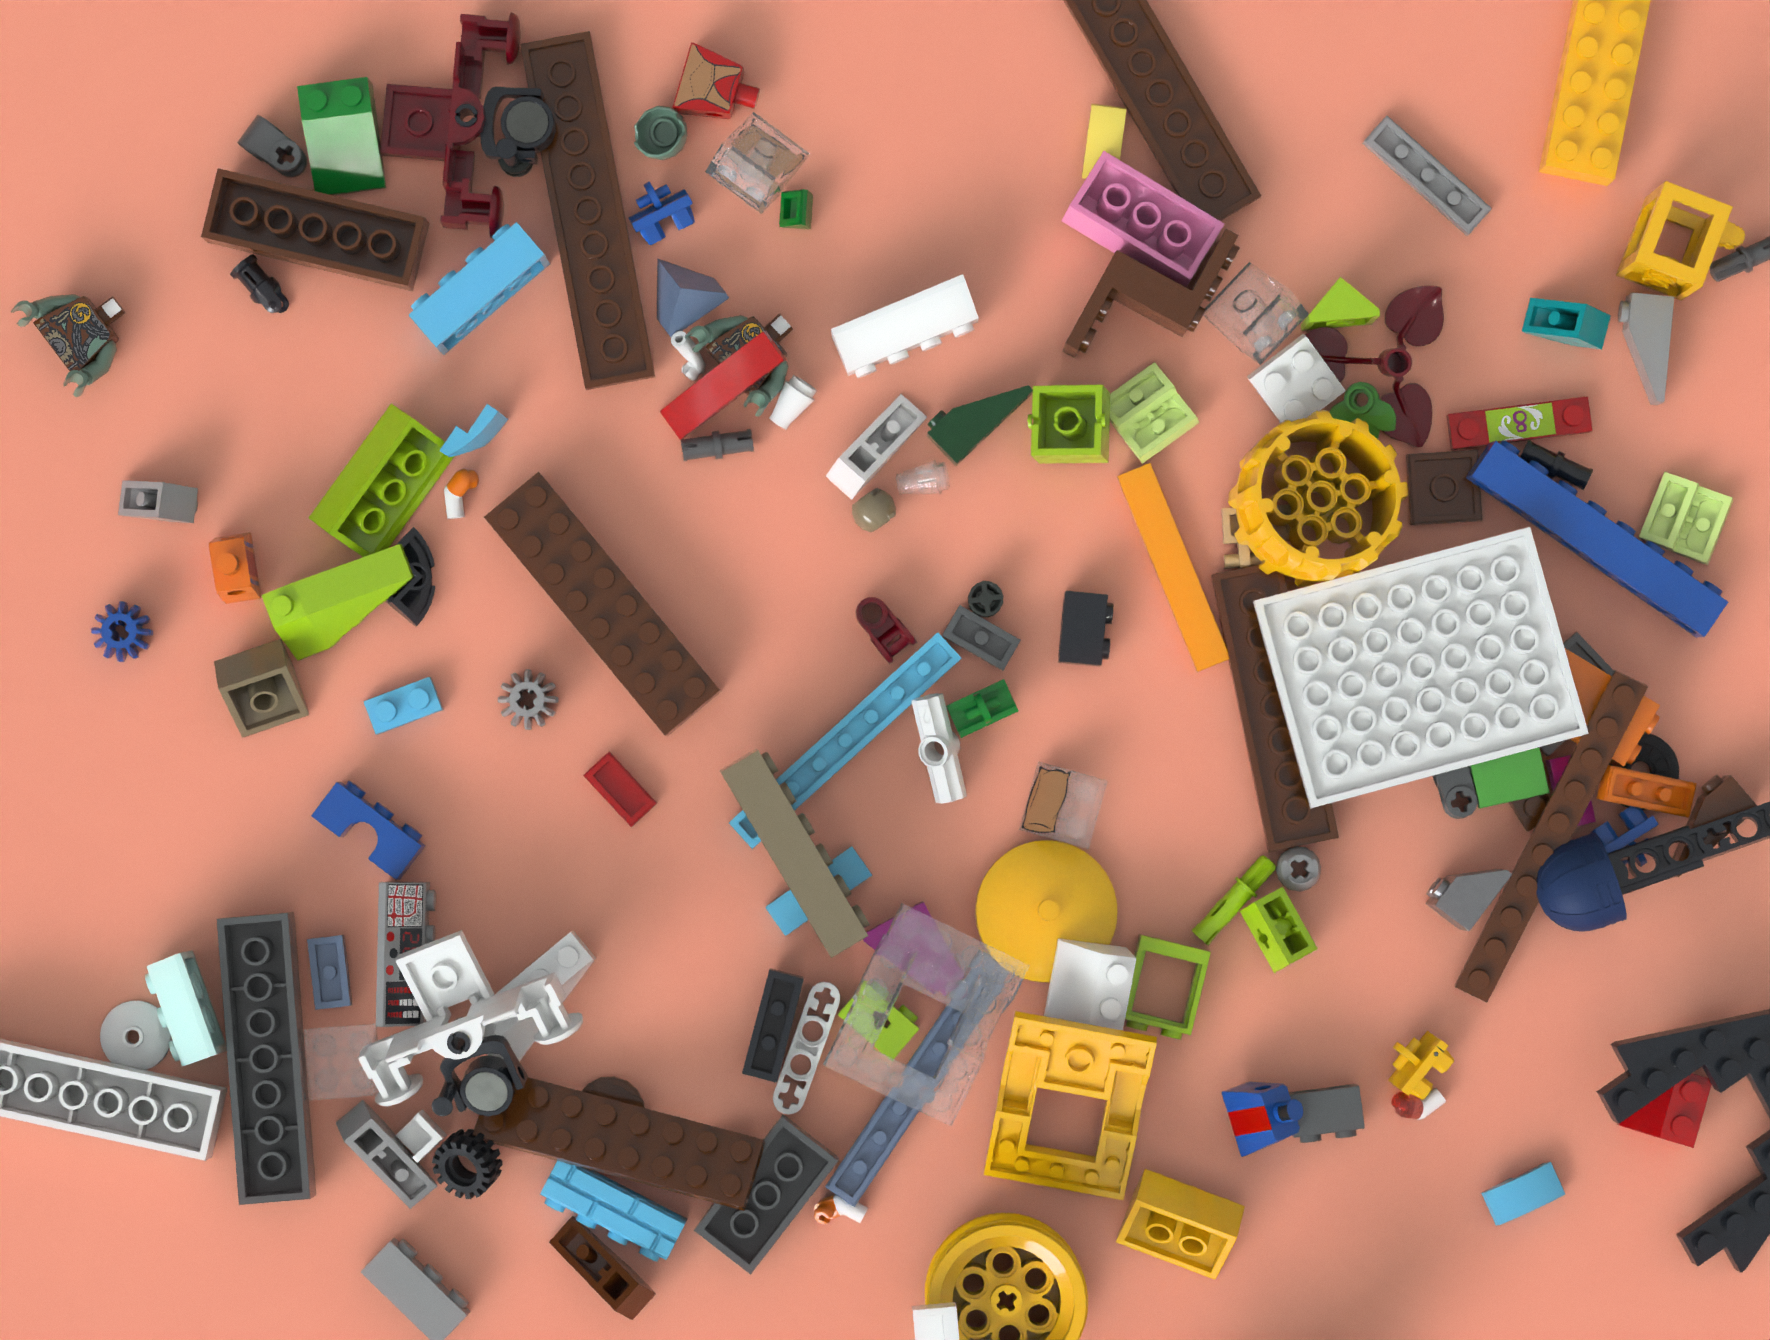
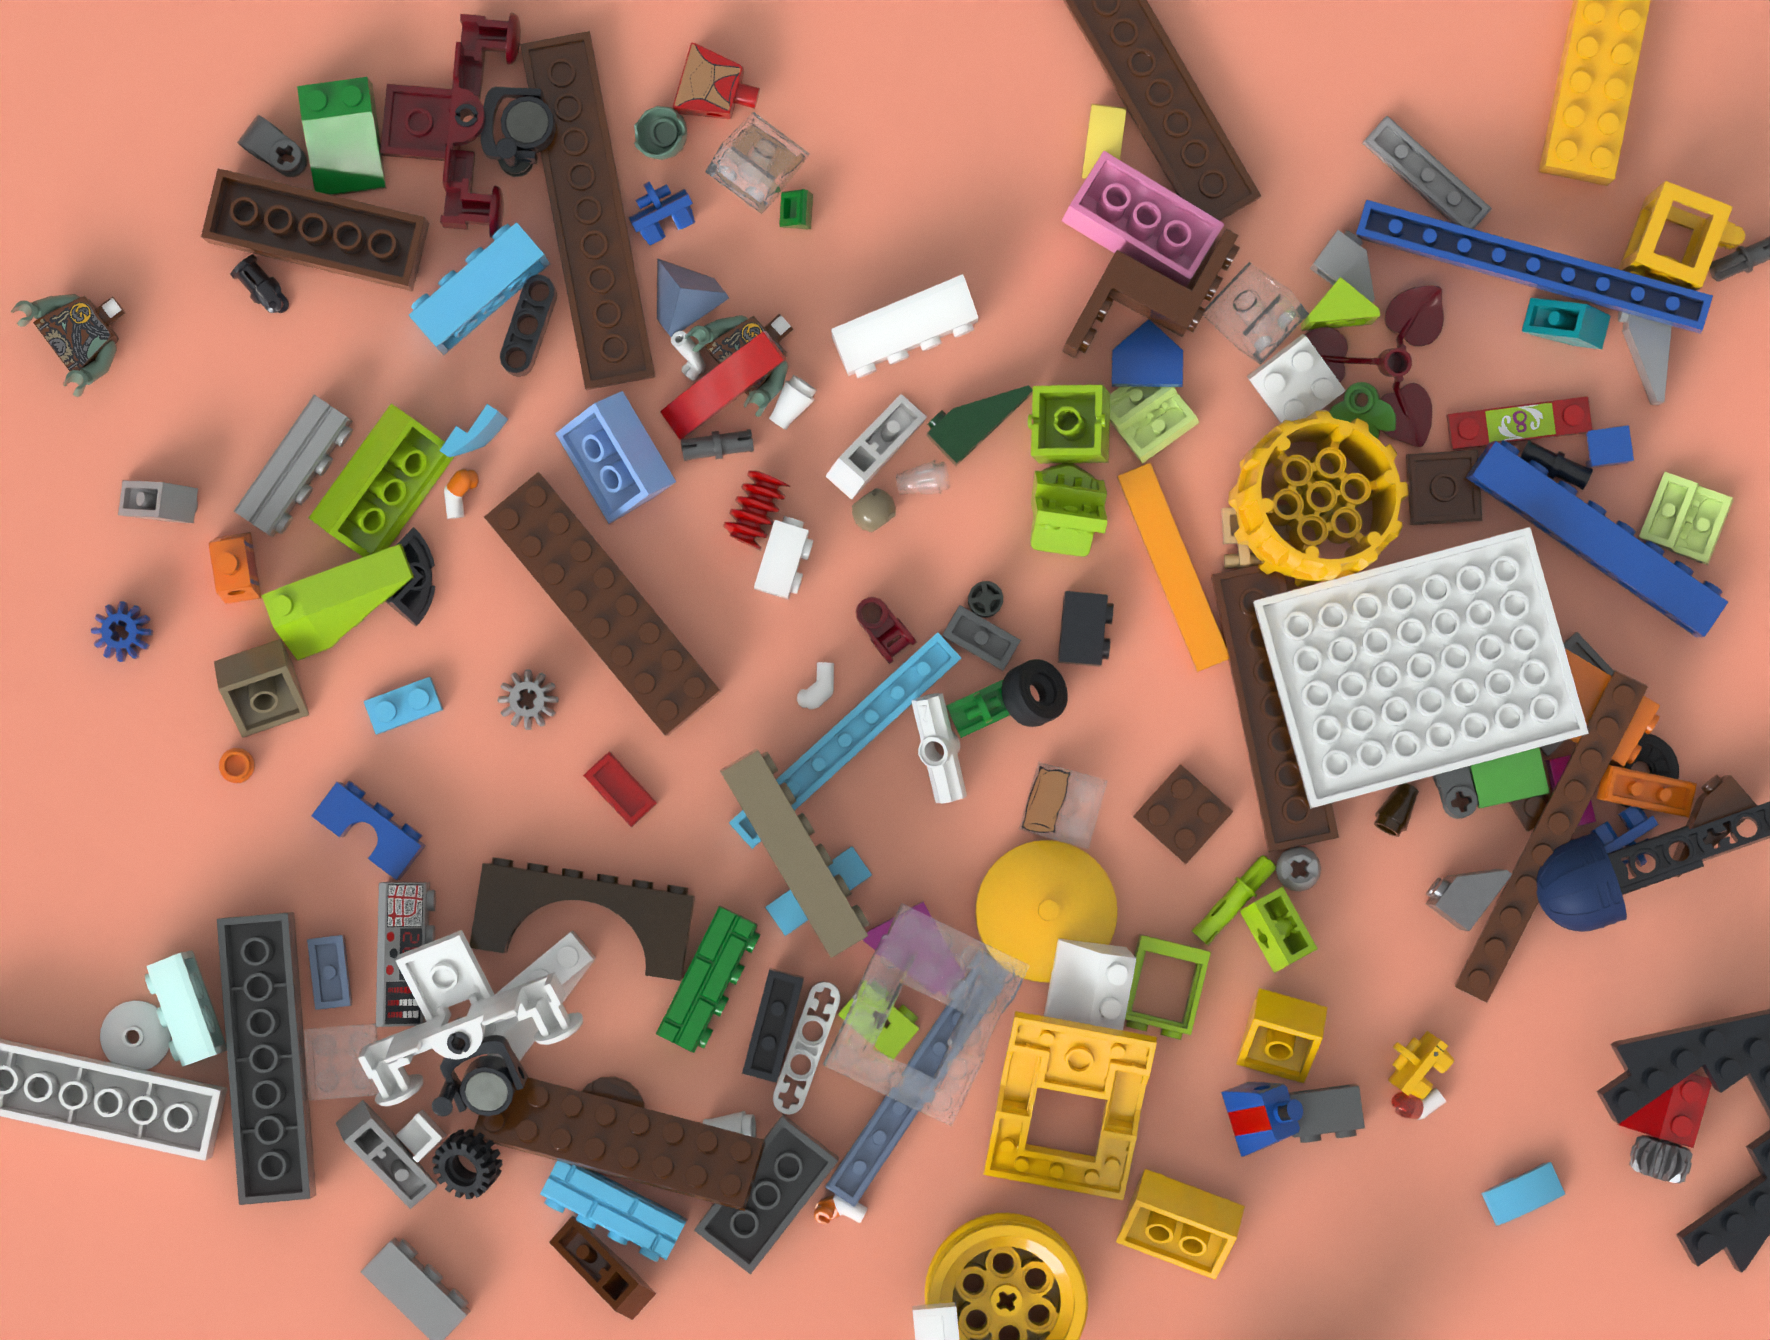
(236, 765): none -> orange plate
(294, 466): none -> light grey brick
(513, 893): none -> dark brown arch
(527, 308): none -> black beam
(615, 456): none -> light blue slope
(707, 979): none -> green brick
(736, 1122): none -> white cone
(755, 508): none -> red piece
(782, 557): none -> white brick
(820, 690): none -> white arm
(1049, 685): none -> black tyre
(1067, 510): none -> lime piece
(1147, 359): none -> blue slope
(1182, 814): none -> reddish brown plate
(1282, 1035): none -> yellow slope
(1348, 260): none -> light grey slope
(1397, 810): none -> dark brown cone
(1534, 266): none -> blue brick
(1609, 447): none -> blue panel
(1660, 1159): none -> flat silver gear

